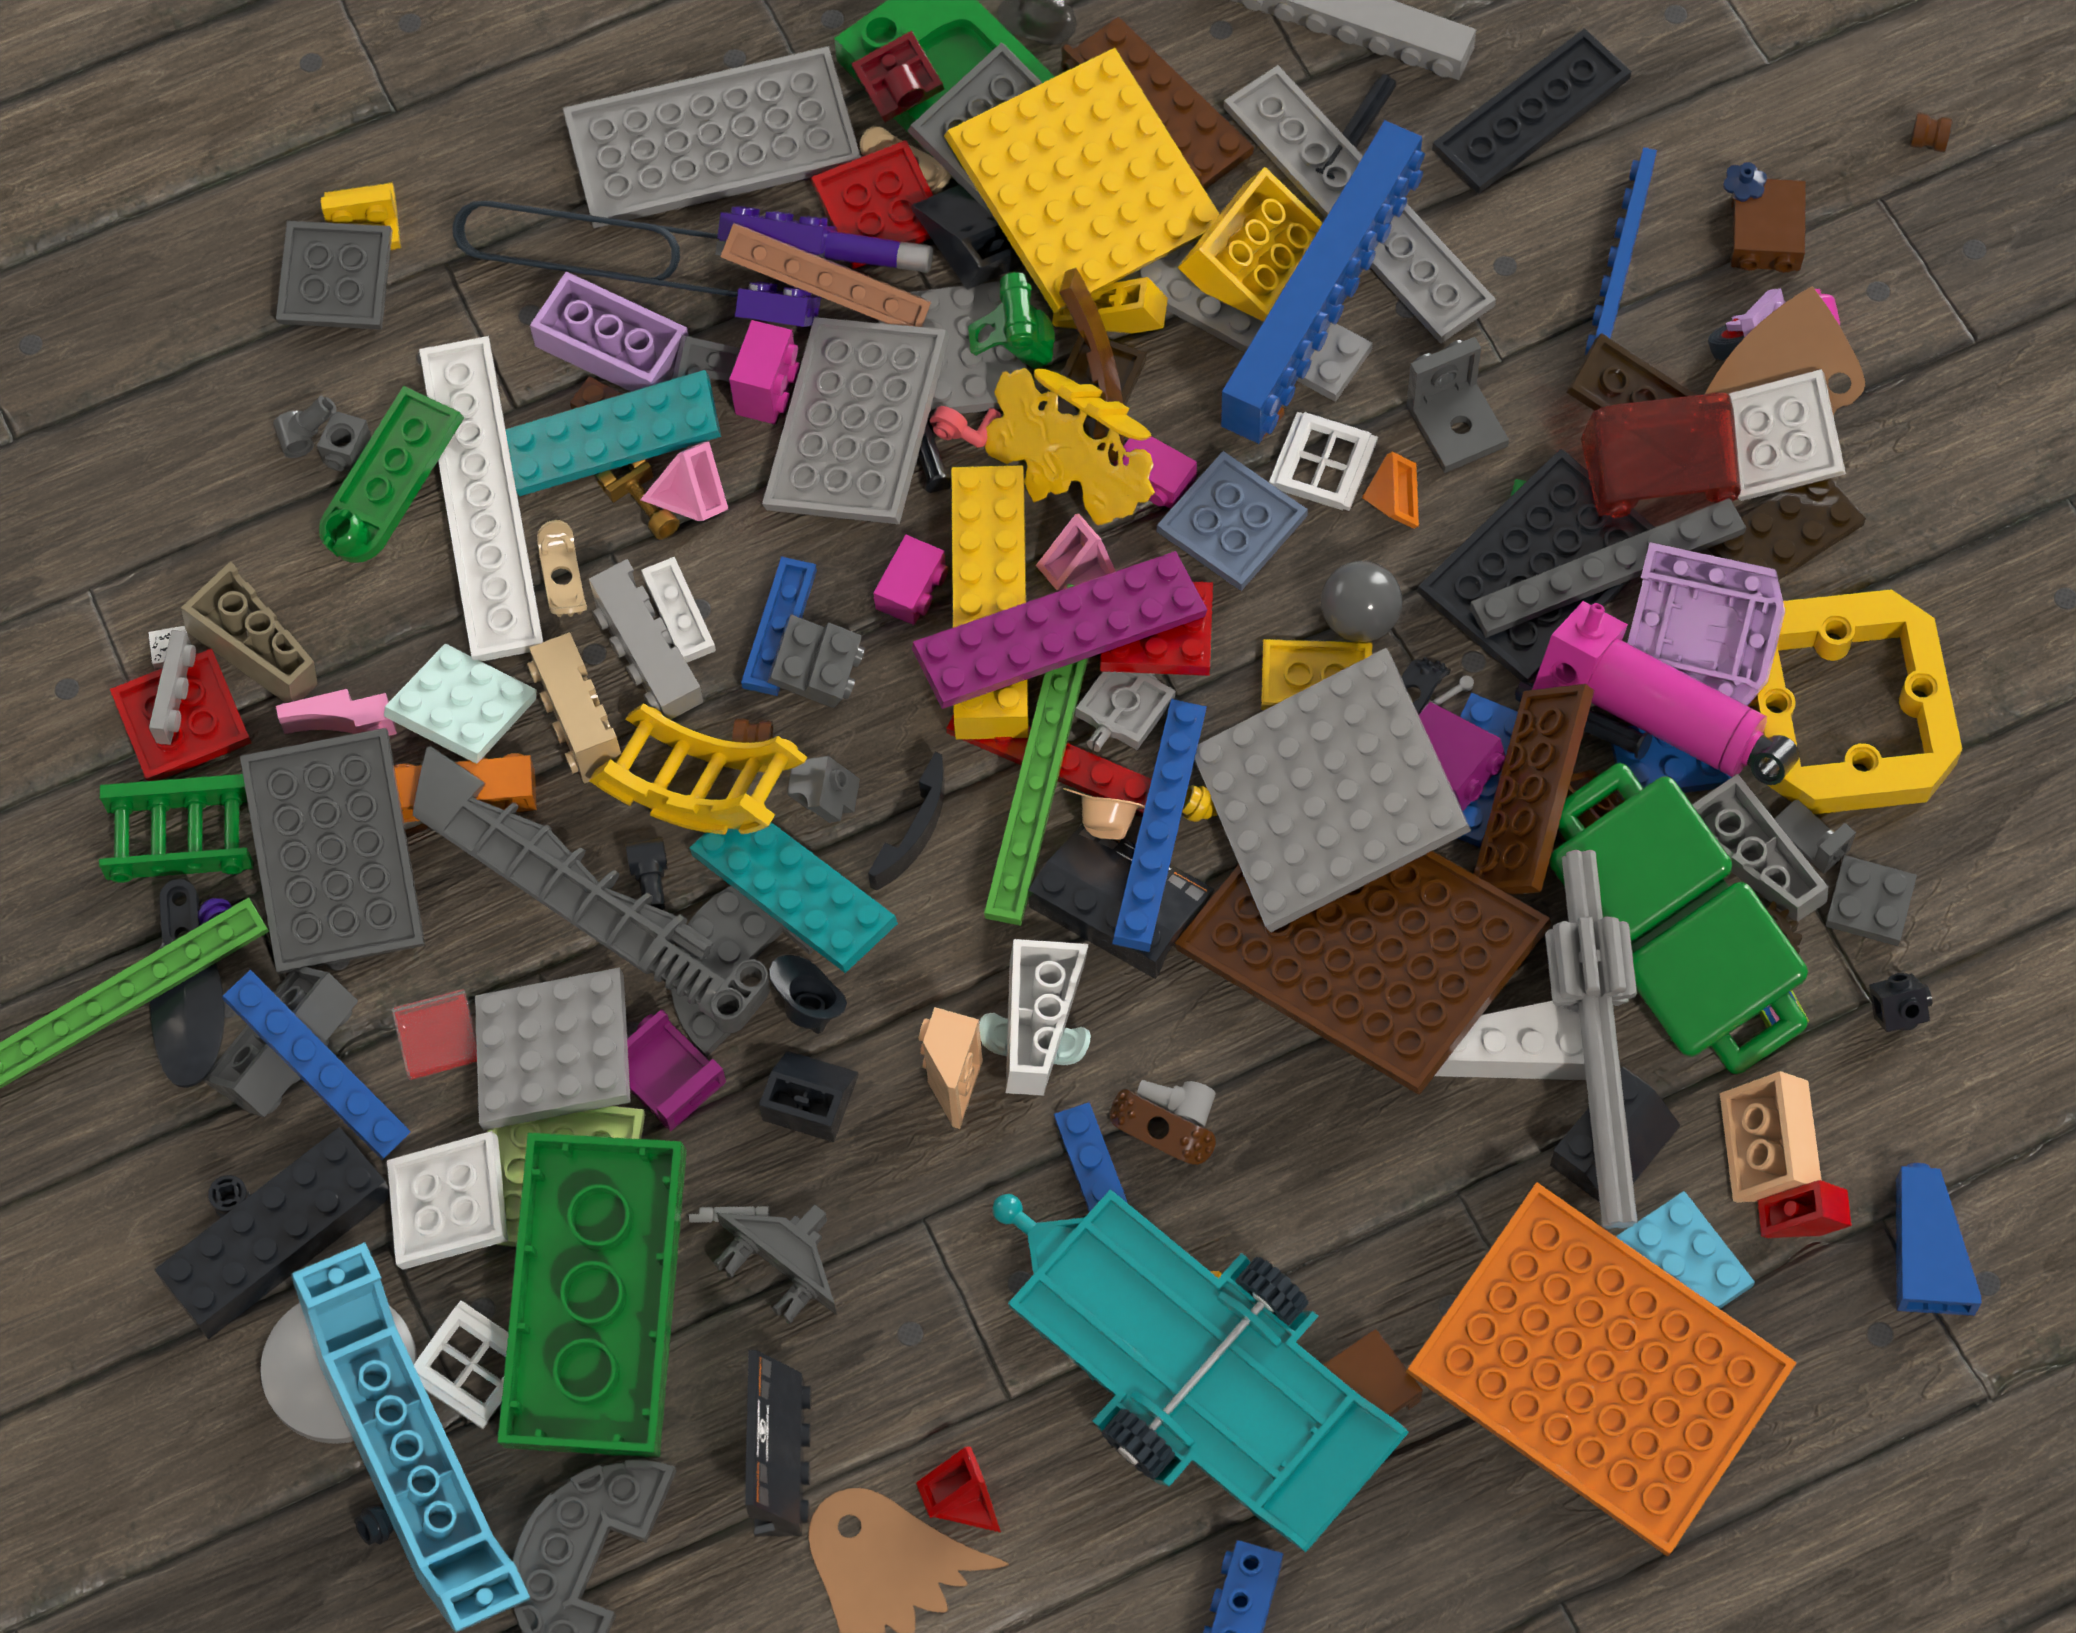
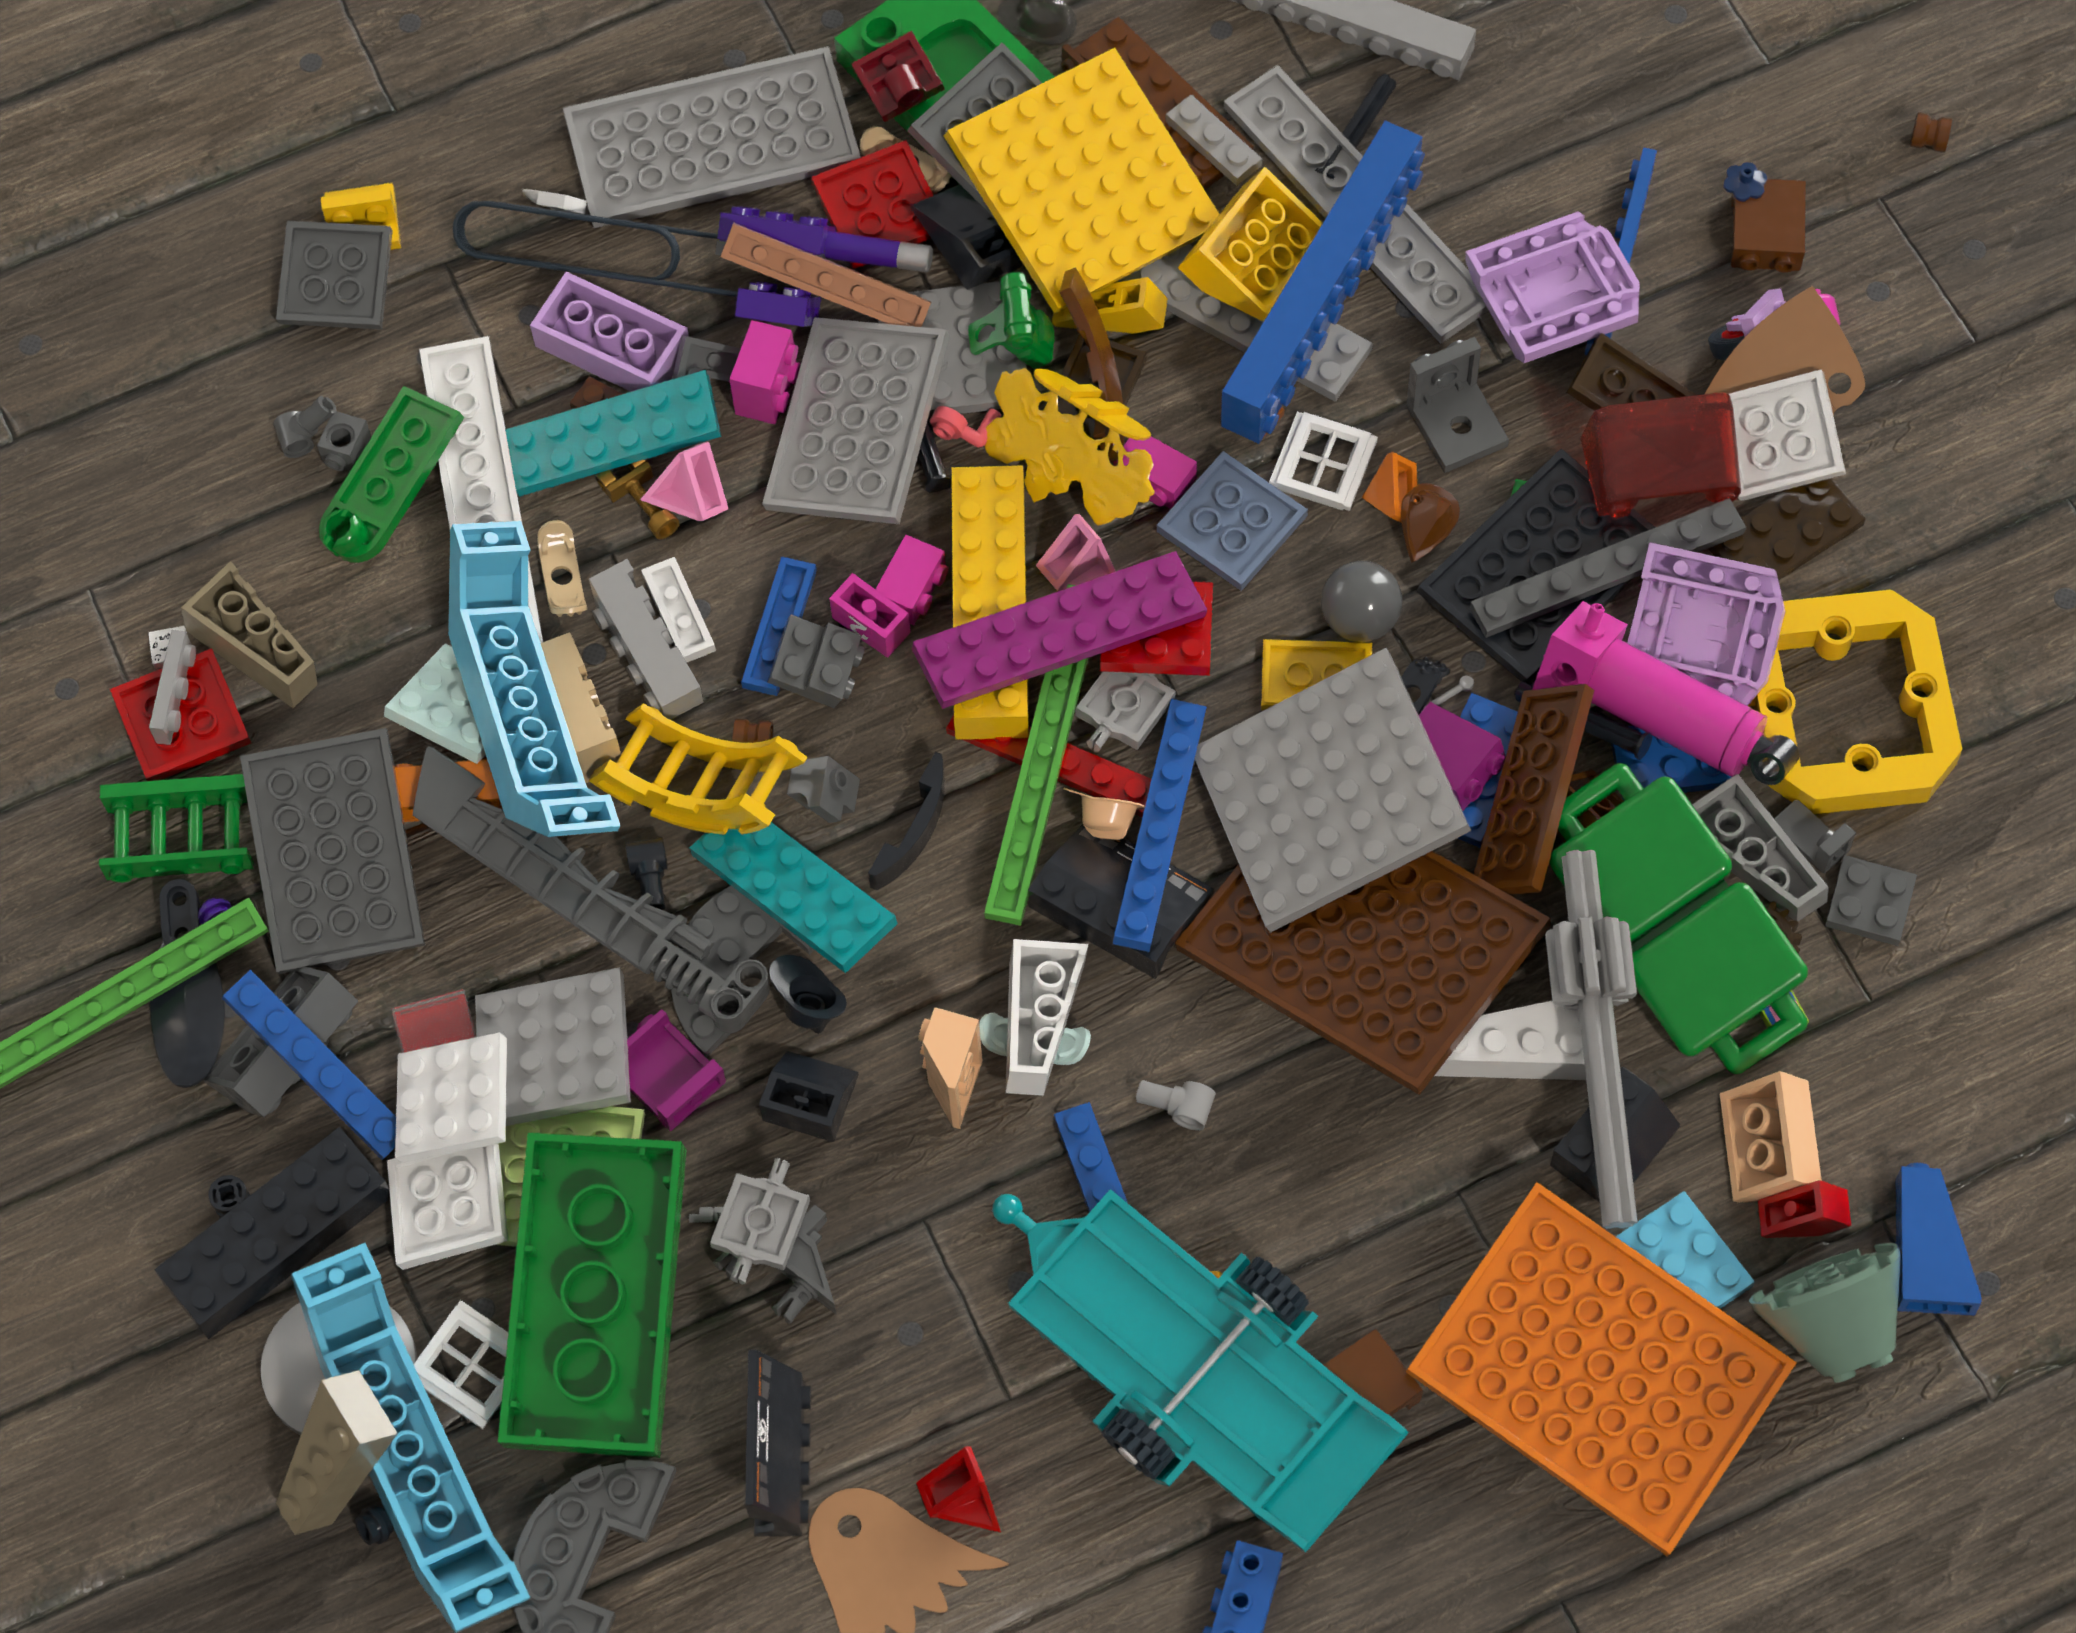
(334, 1453): none -> dark tan wedge
(336, 713): bright pink slope -> none
(451, 1097): none -> white plate
(513, 687): none -> medium azure slope
(556, 201): none -> white plate
(760, 1221): none -> light grey plate
(870, 615): none -> dark pink brick
(1184, 1140): reddish brown piece -> none
(1198, 804): yellow plate -> none
(1213, 140): none -> light grey plate
(1428, 519): none -> reddish brown piece
(1531, 111): black plate -> none
(1555, 285): none -> lavender wedge
(1838, 1310): none -> sand green cone
(1900, 1002): black brick -> none

